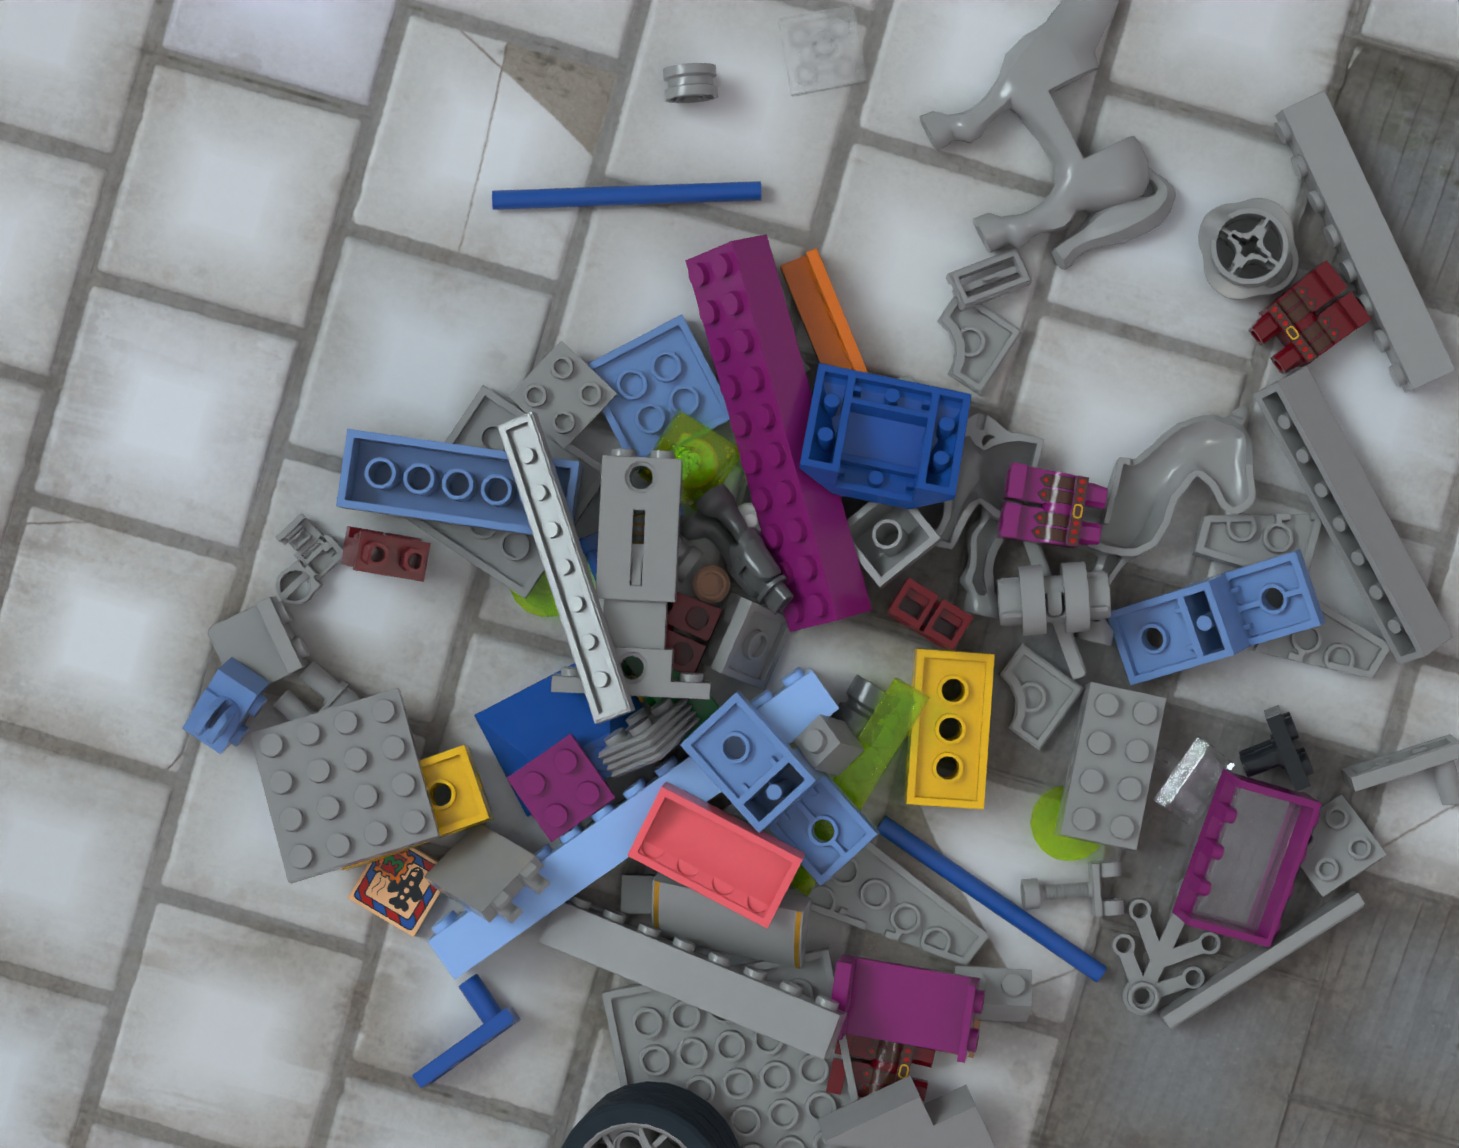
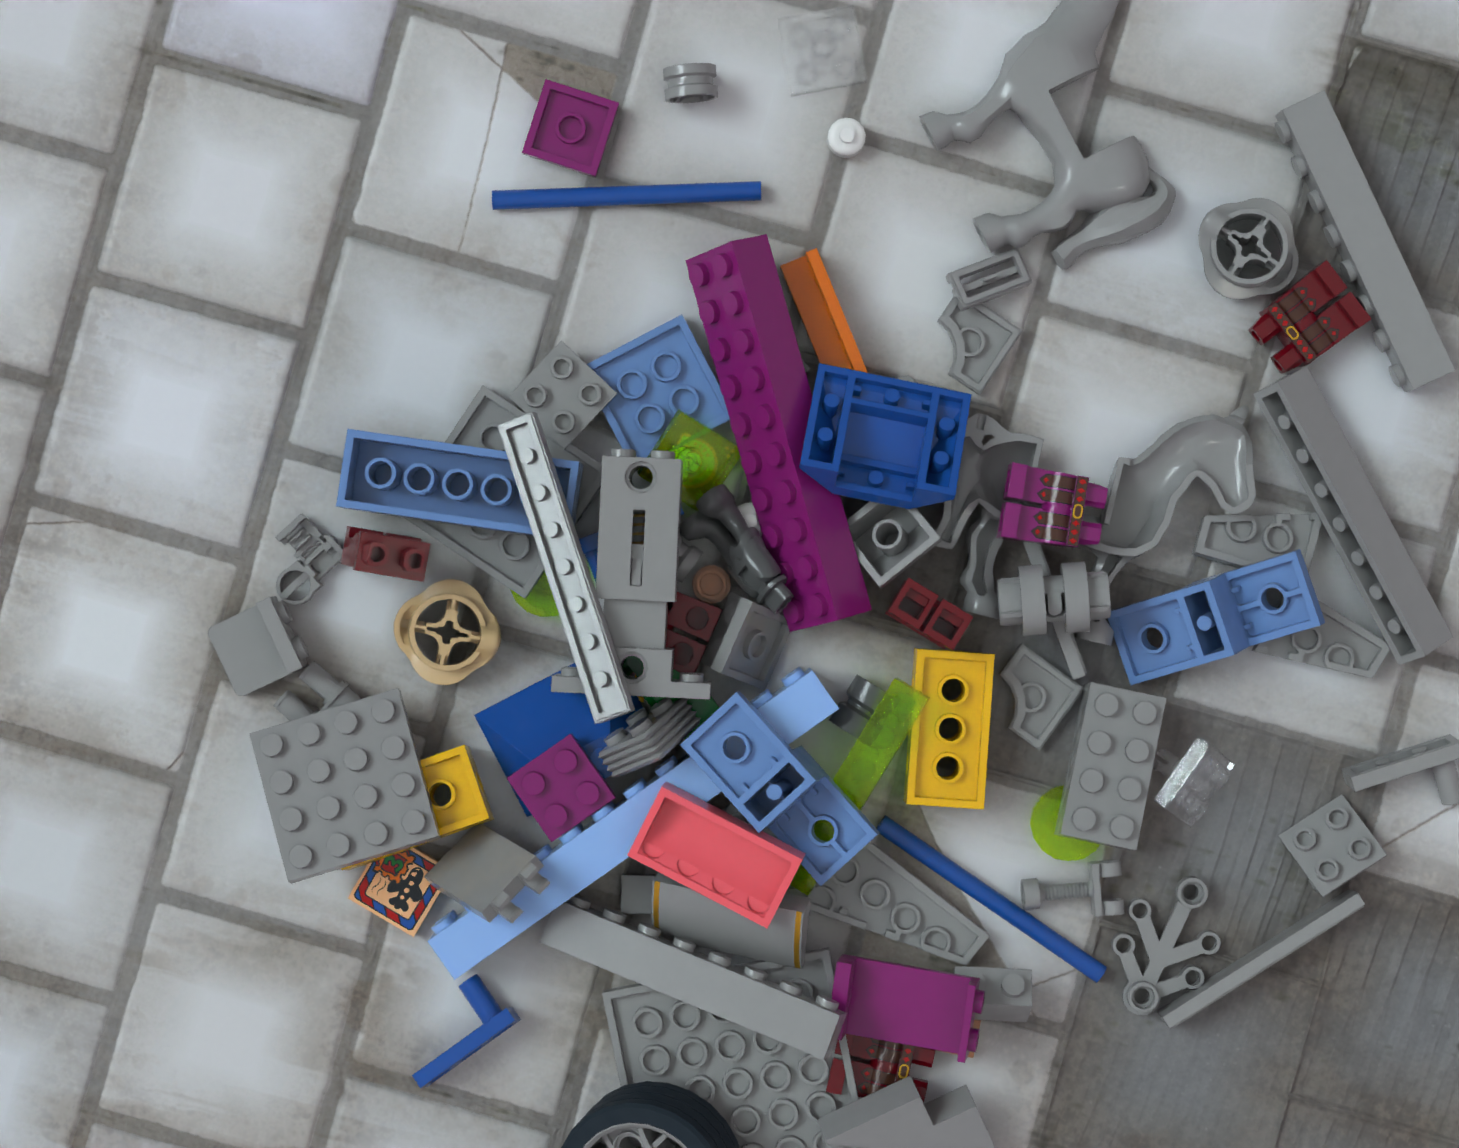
(226, 706): medium blue brick -> none
(486, 640): none -> tan piece
(570, 128): none -> magenta plate
(829, 745): light grey brick -> none
(846, 137): none -> white piece
(1246, 858): window -> none
(1279, 751): black plate -> none

